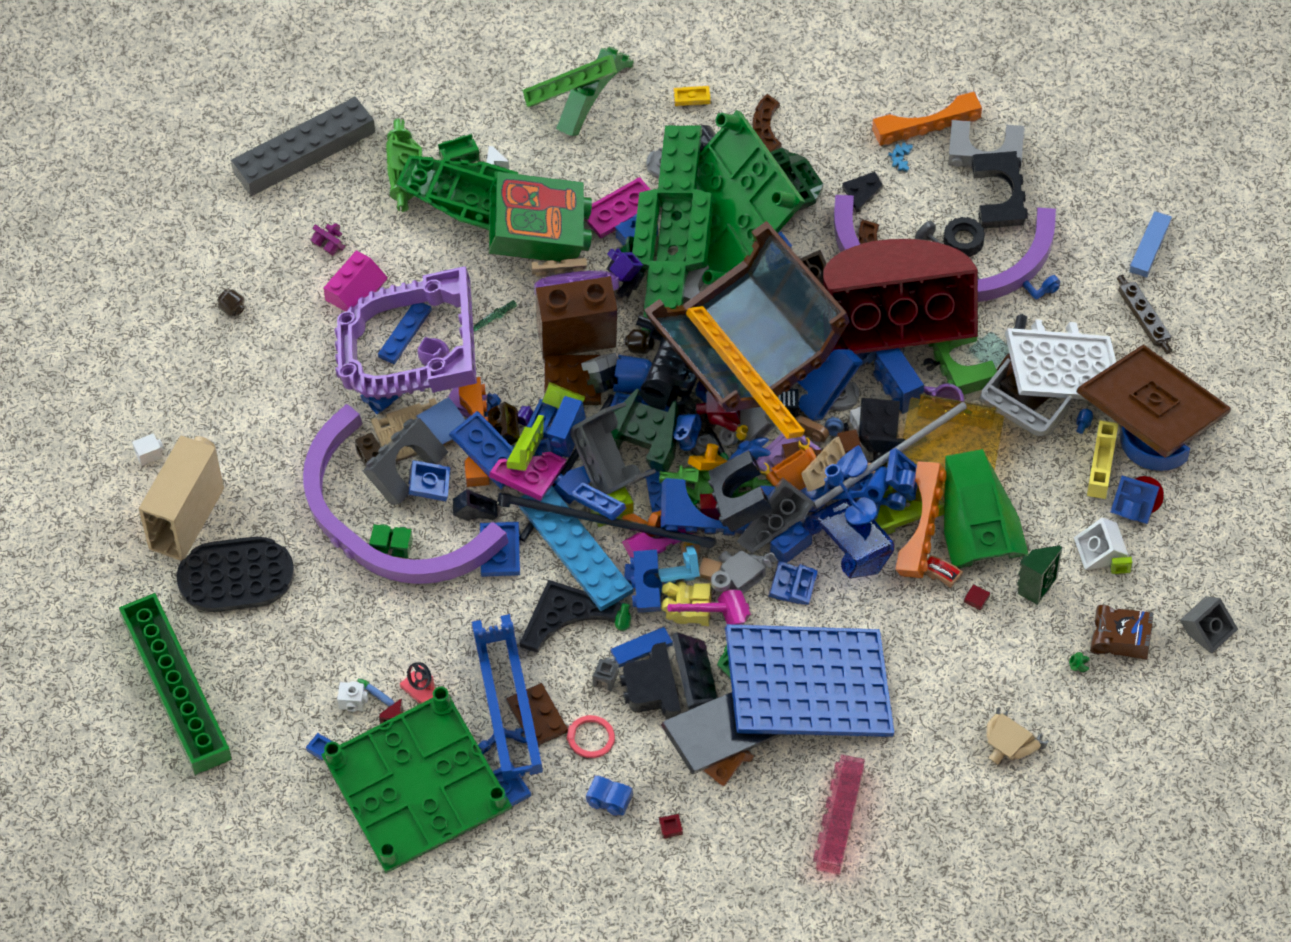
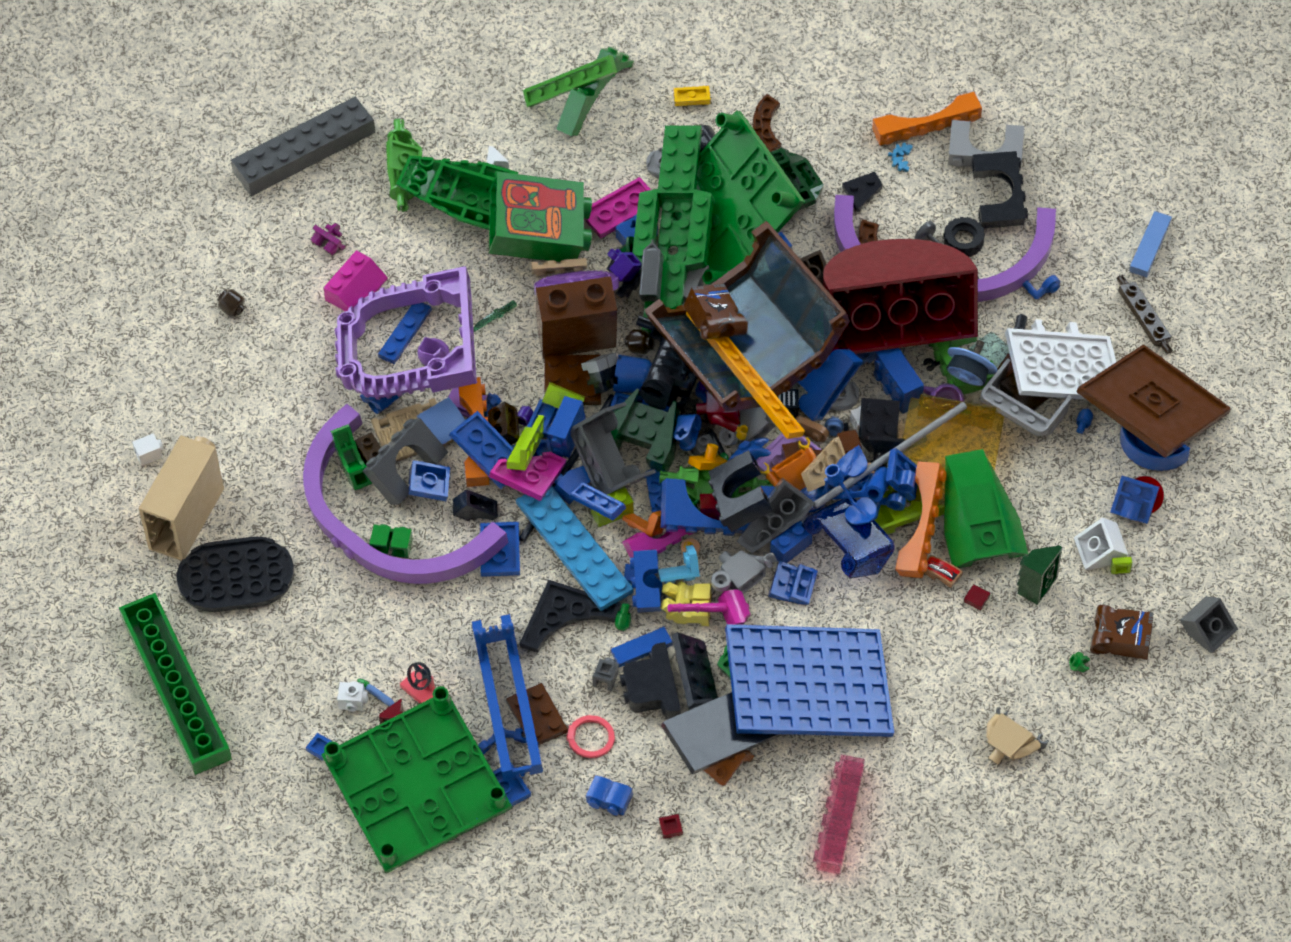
(350, 457): none -> green arch
(460, 149): green hinge -> none
(506, 499): black hinge -> none
(651, 273): none -> dark grey piece
(708, 568): light nougat tile -> none
(715, 312): none -> reddish brown piece
(970, 365): none -> piece
(1102, 459): light yellow arch -> none

